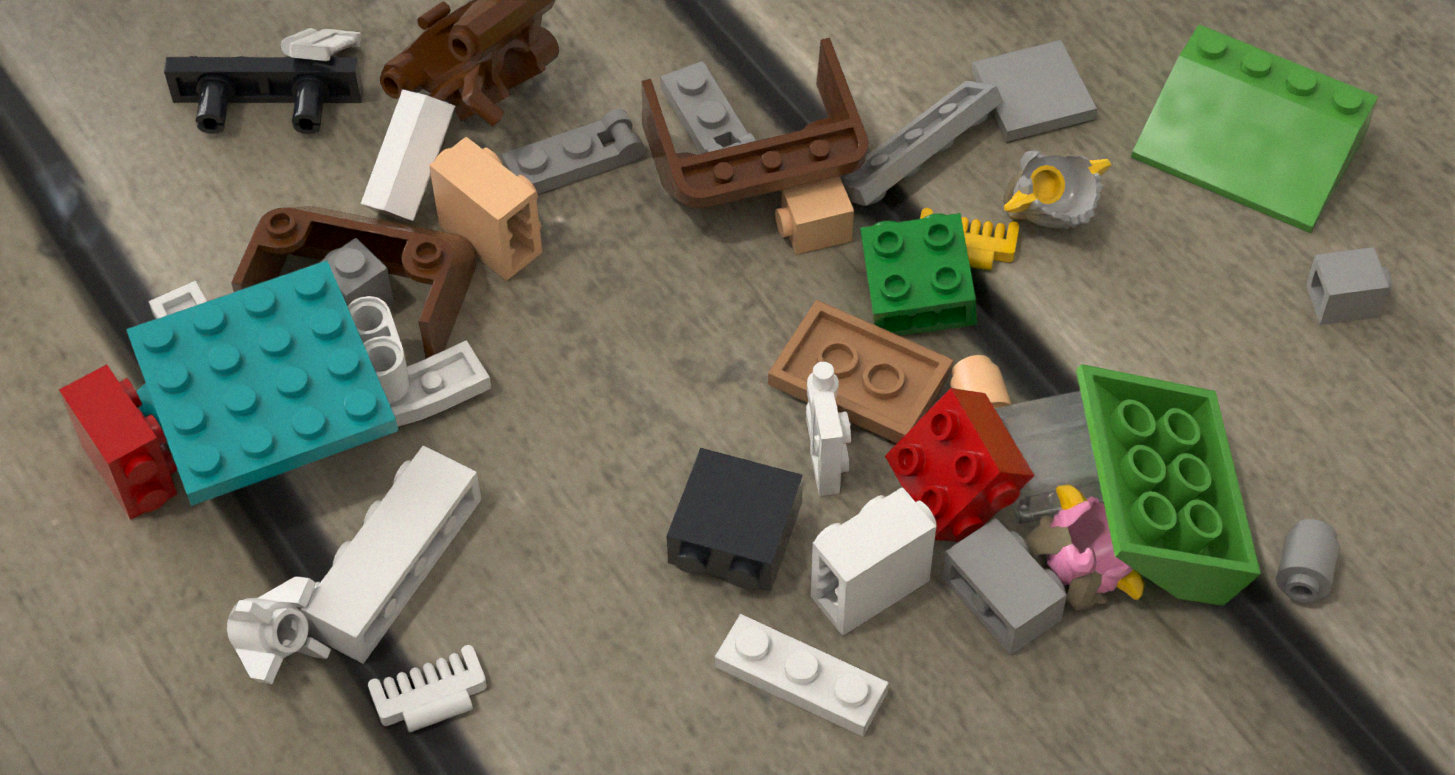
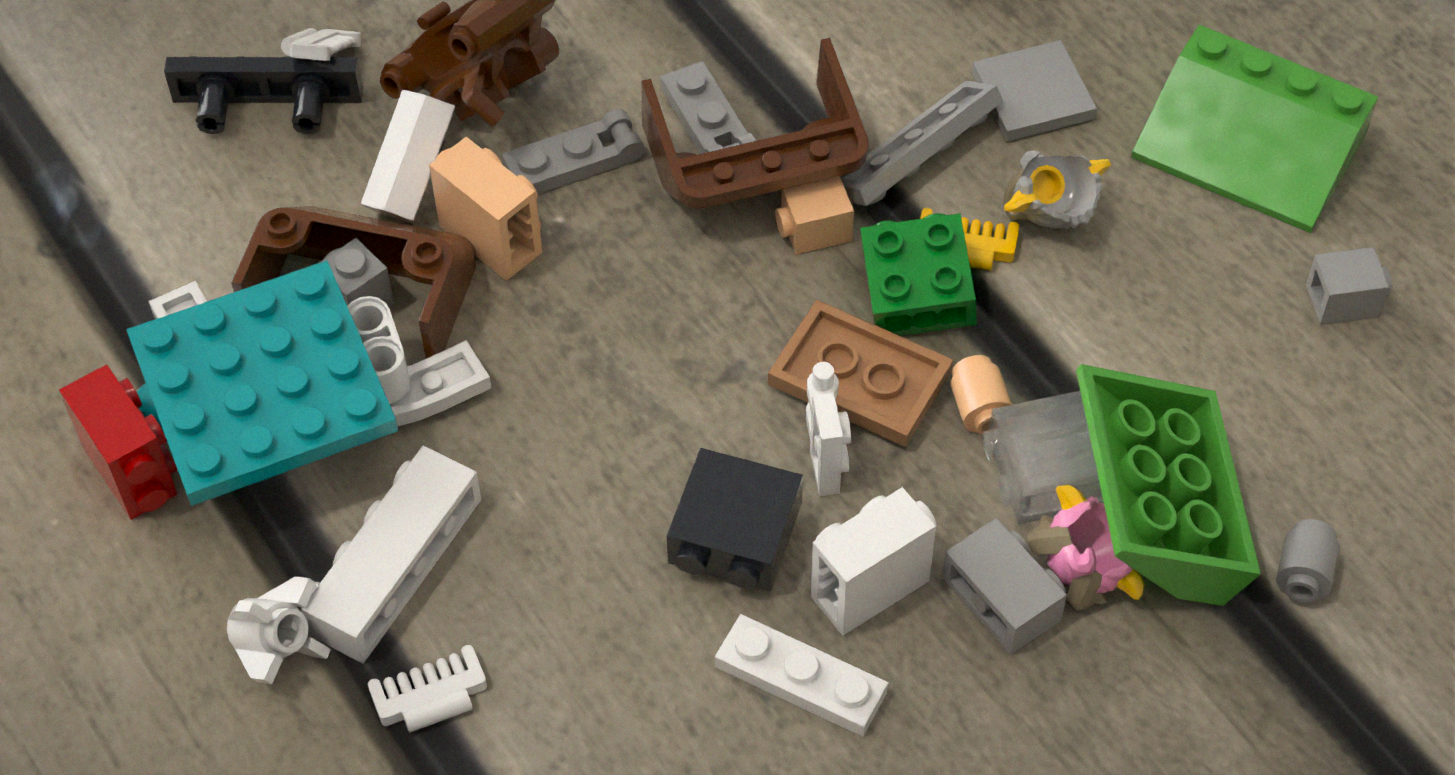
(960, 463): red brick -> none

